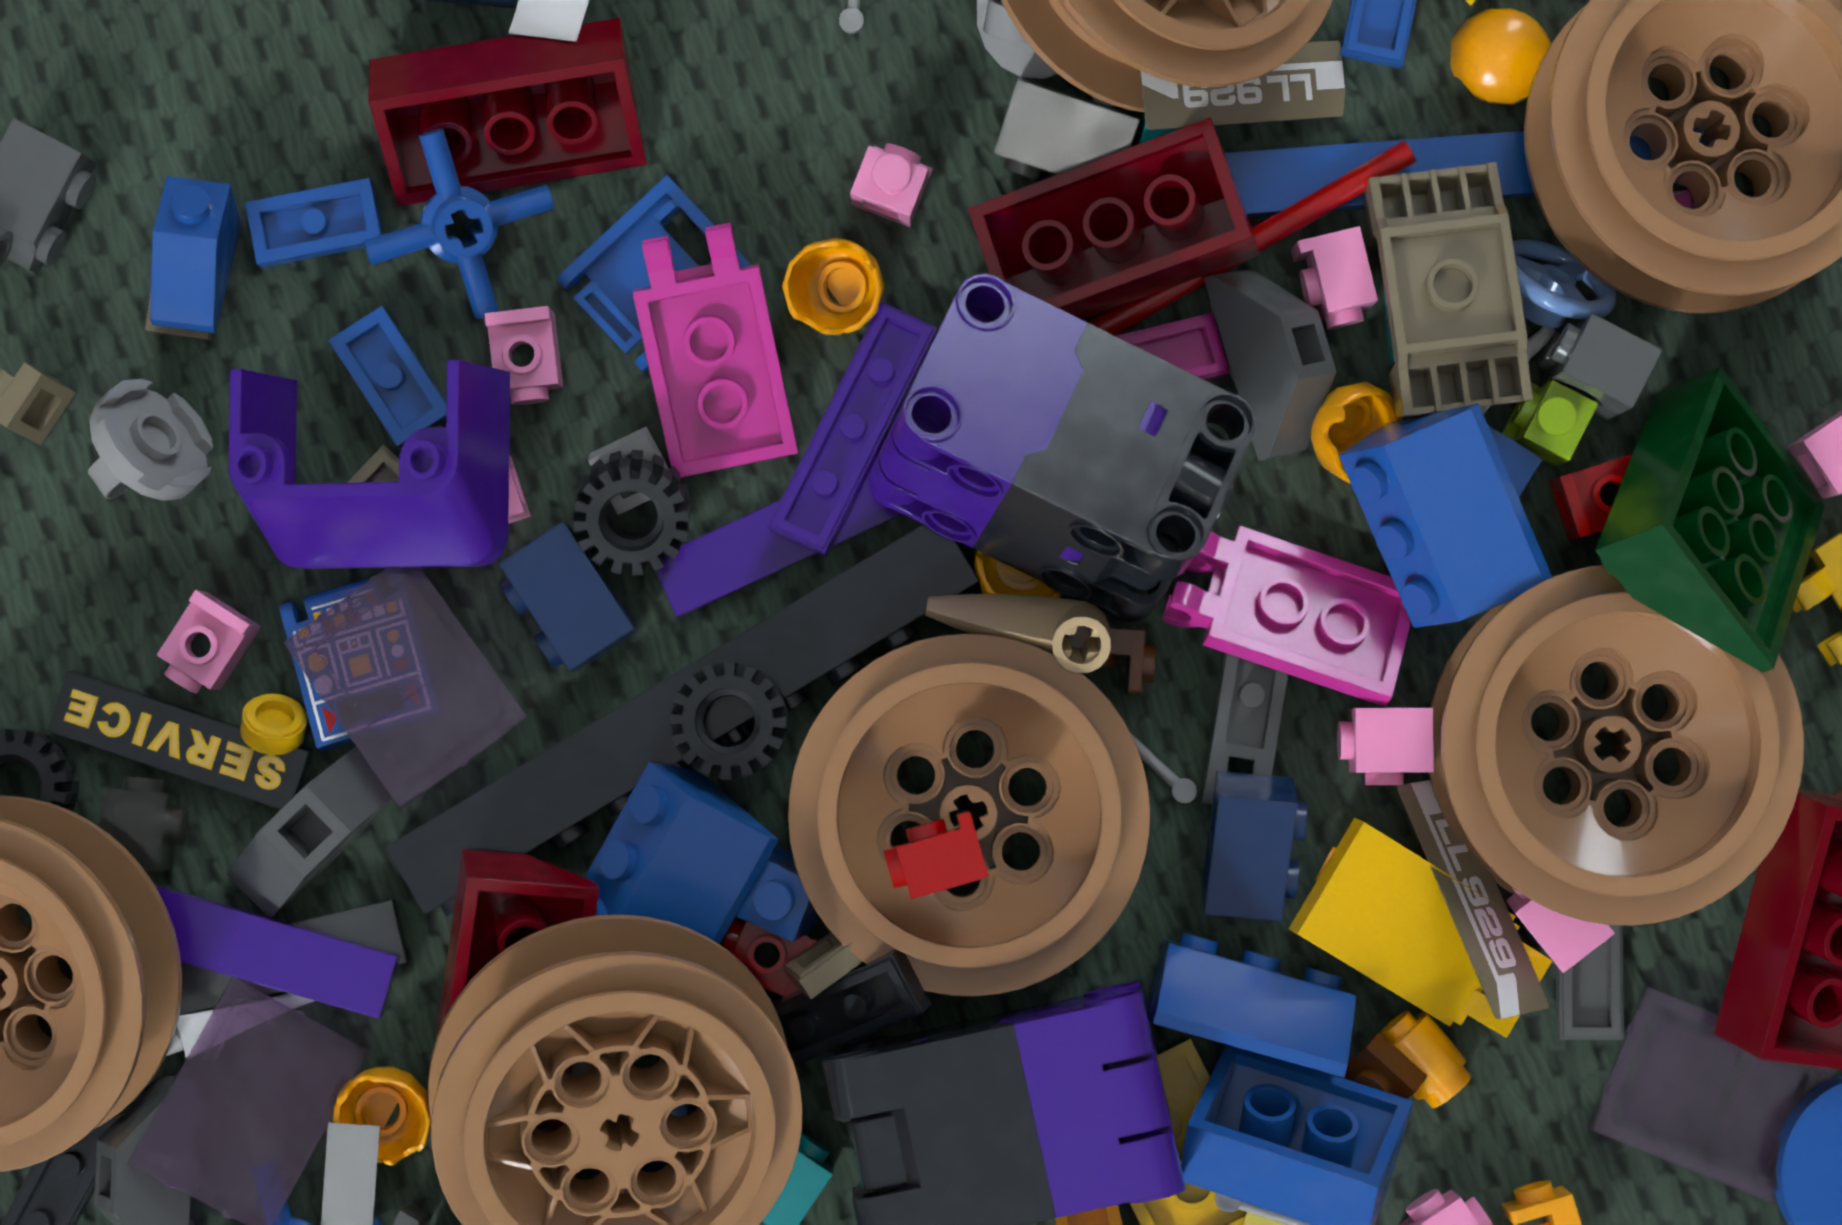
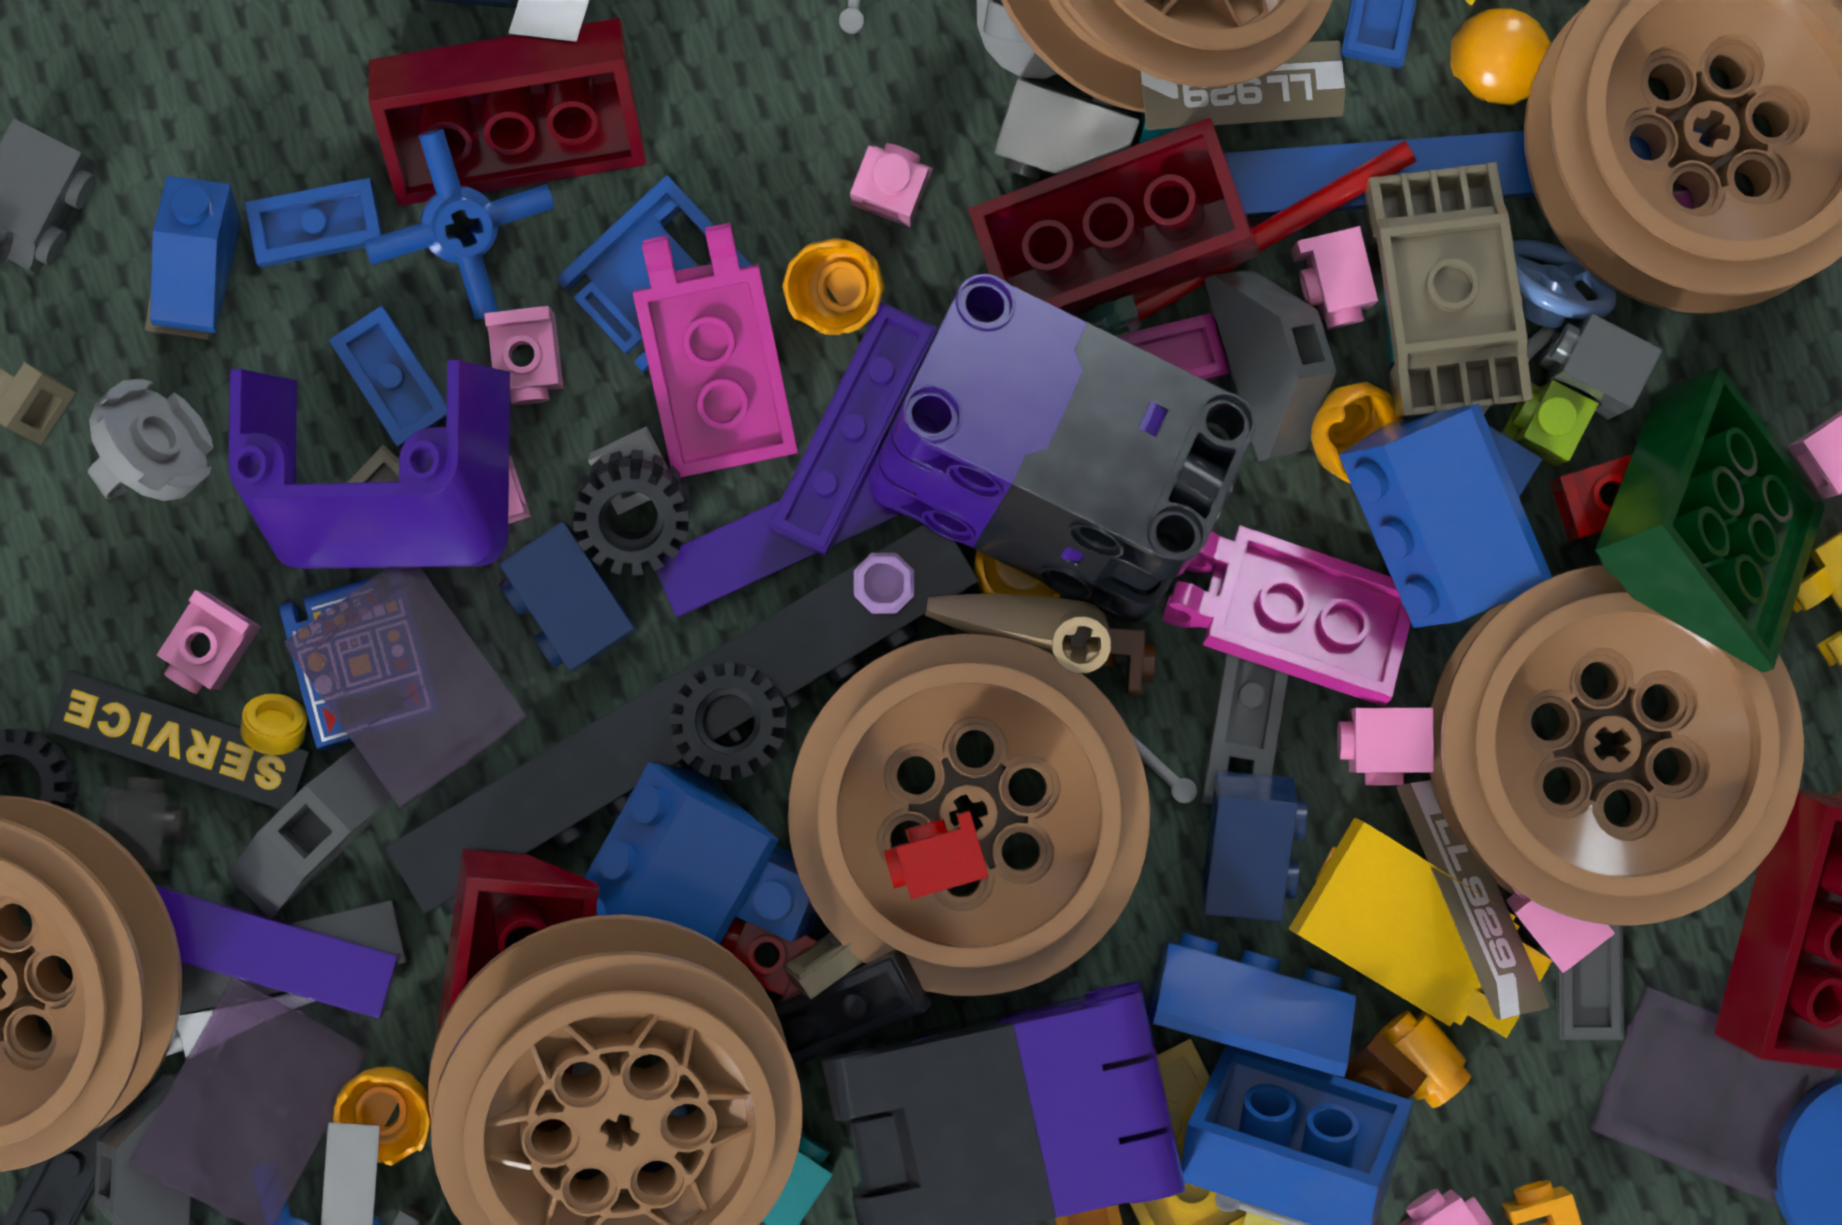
(883, 583): none -> lavender tile
(1115, 317): none -> tile

